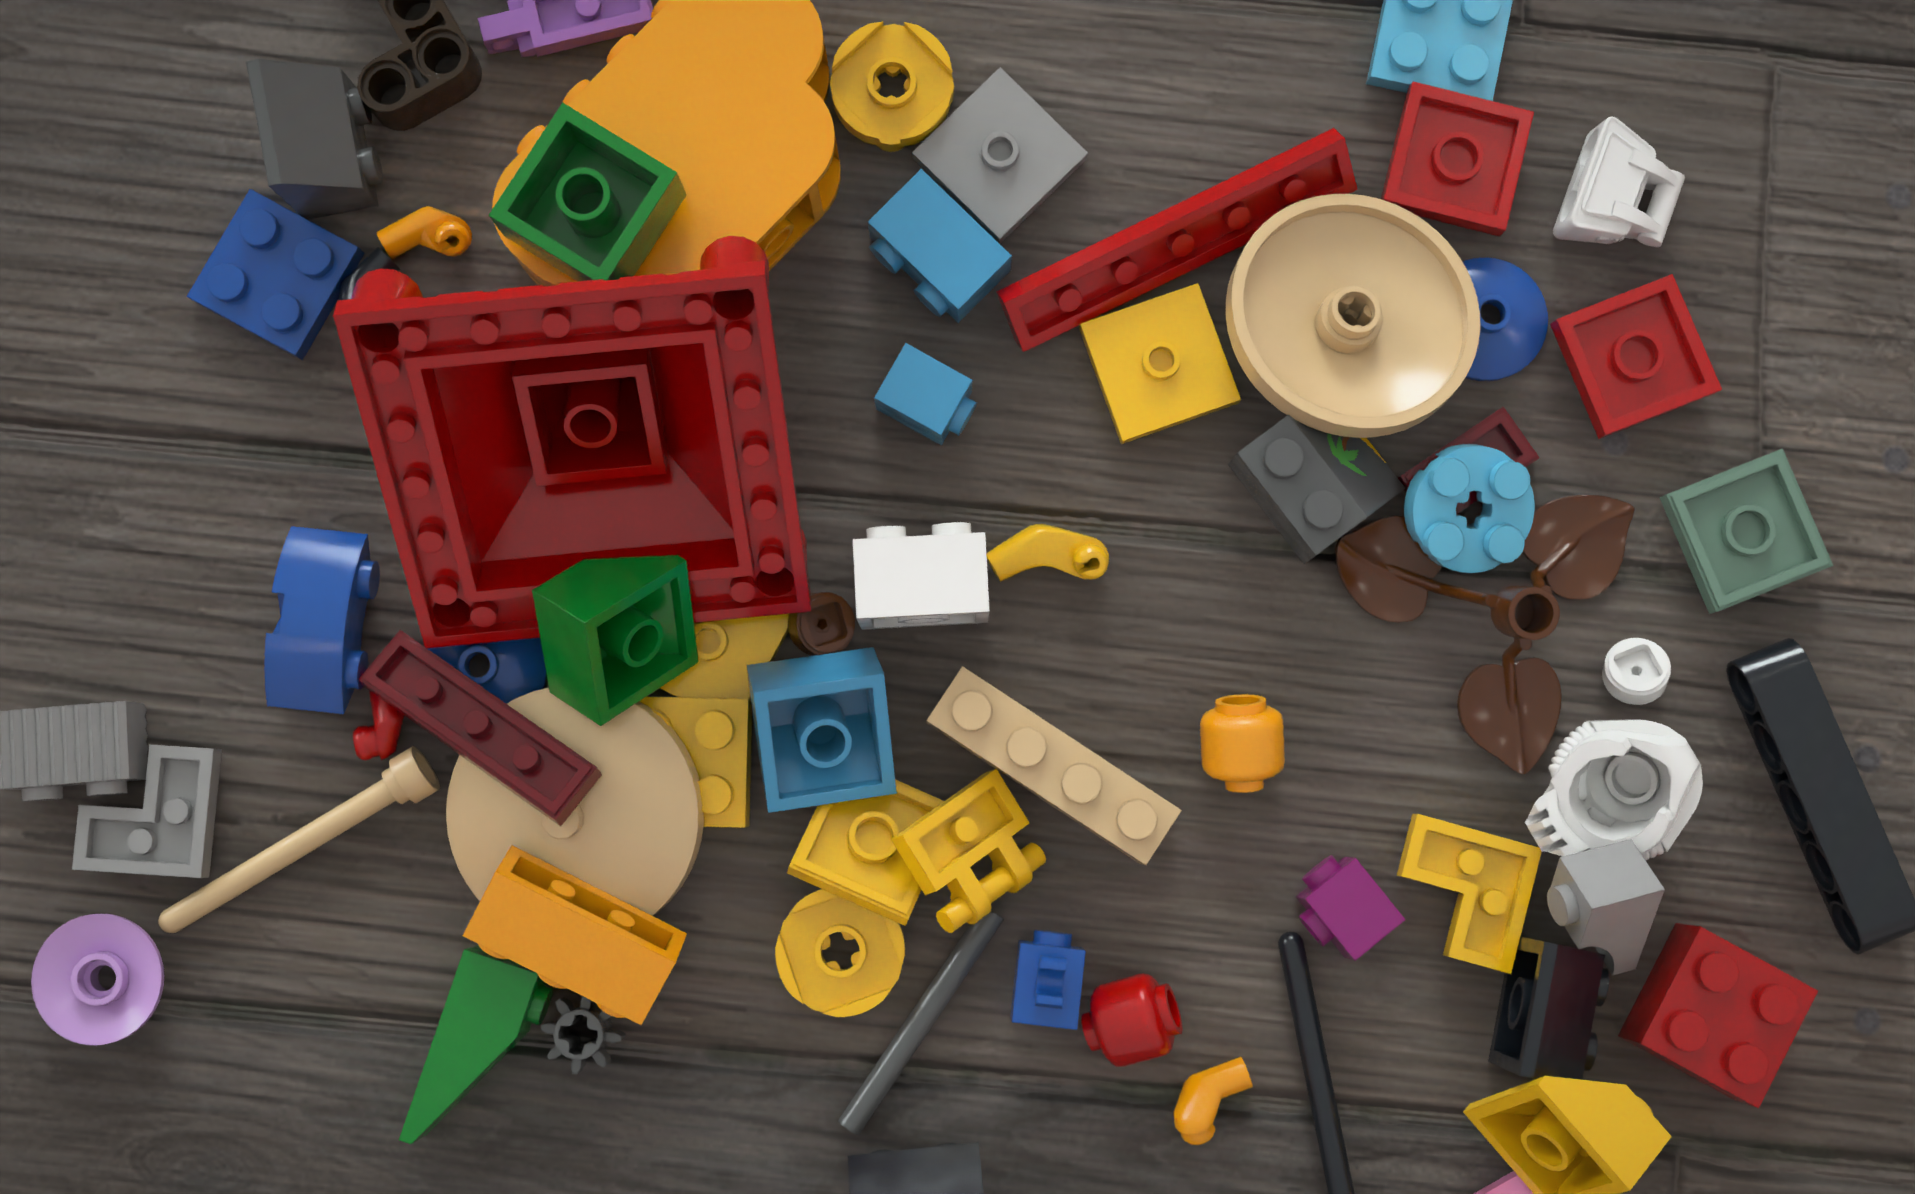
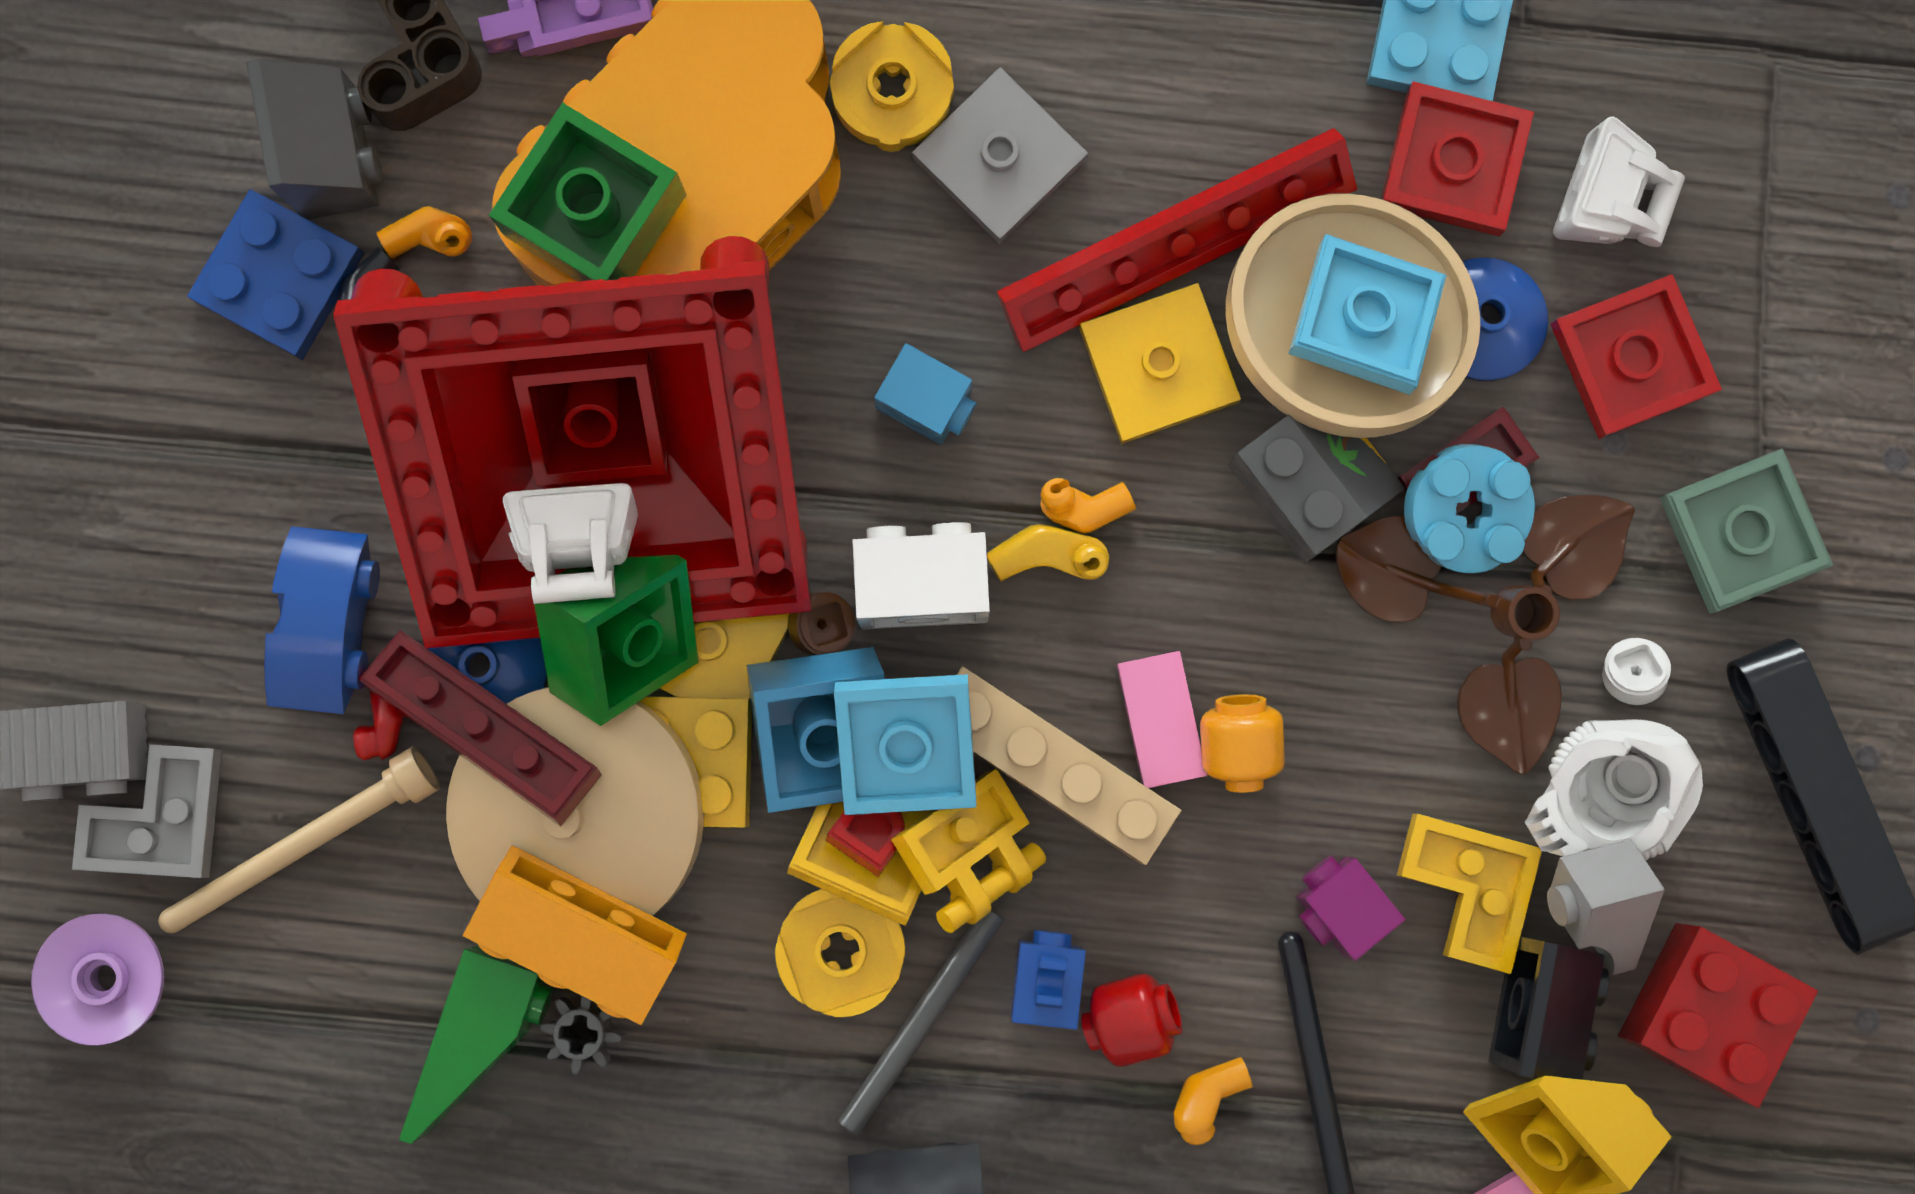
(572, 531): none -> white piece
(867, 838): none -> red tile
(905, 744): none -> medium azure plate
(937, 247): dark azure brick -> none
(1082, 511): none -> light orange arm
(1161, 719): none -> bright pink tile
(1367, 314): none -> medium azure tile

